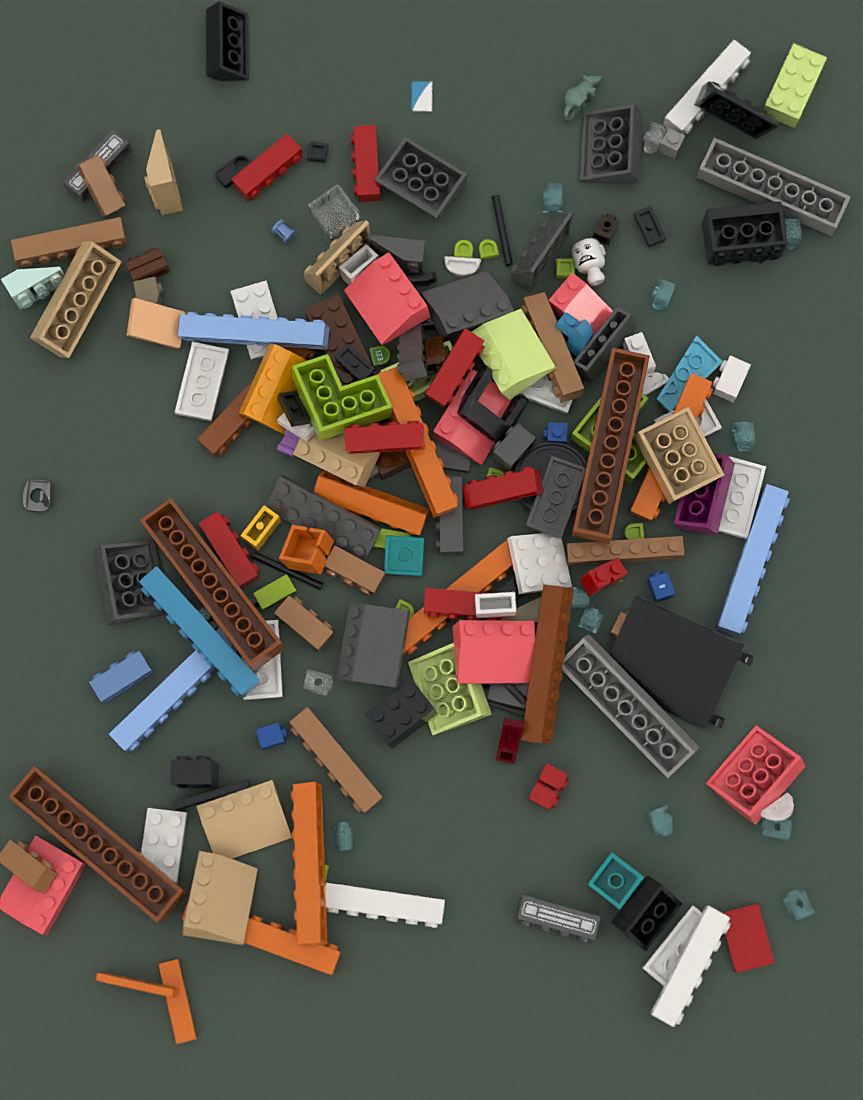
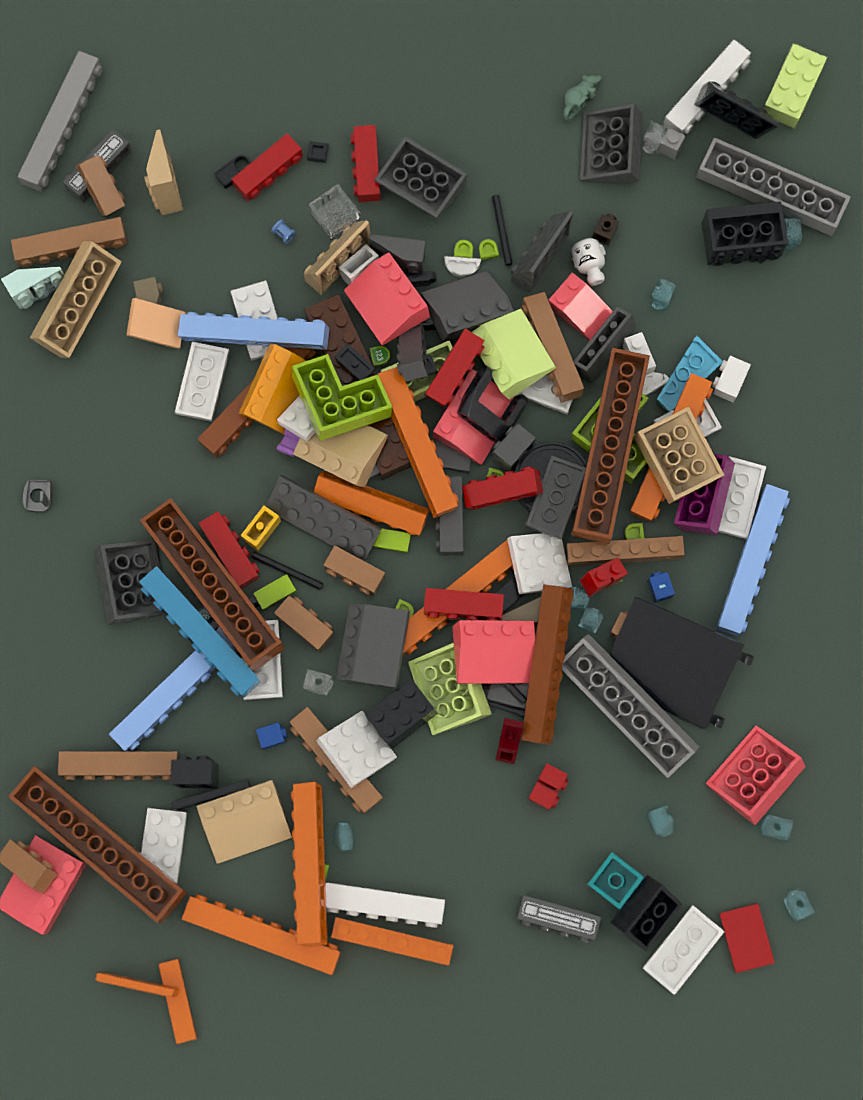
(60, 121): none -> light grey brick
(116, 765): none -> medium nougat brick
(121, 676): medium blue brick -> none
(147, 265): reddish brown brick -> none
(220, 899): tan slope -> none
(226, 43): black slope -> none
(293, 408): black plate -> none
(305, 553): orange piece -> none
(356, 749): none -> white plate
(384, 438): red brick -> none
(392, 941): none -> orange brick
(404, 555): teal tile -> none
(421, 96): sticker -> none
(435, 349): reddish brown tile -> none
(495, 604): white piece -> none
(553, 197): clear light blue brick -> none
(556, 432): blue brick -> none
(564, 267): lime tile -> none
(578, 332): dark azure brick -> none
(649, 226): black plate -> none
(690, 965): white brick -> none
(743, 435): clear light blue brick -> none
(779, 809): white tile -> none

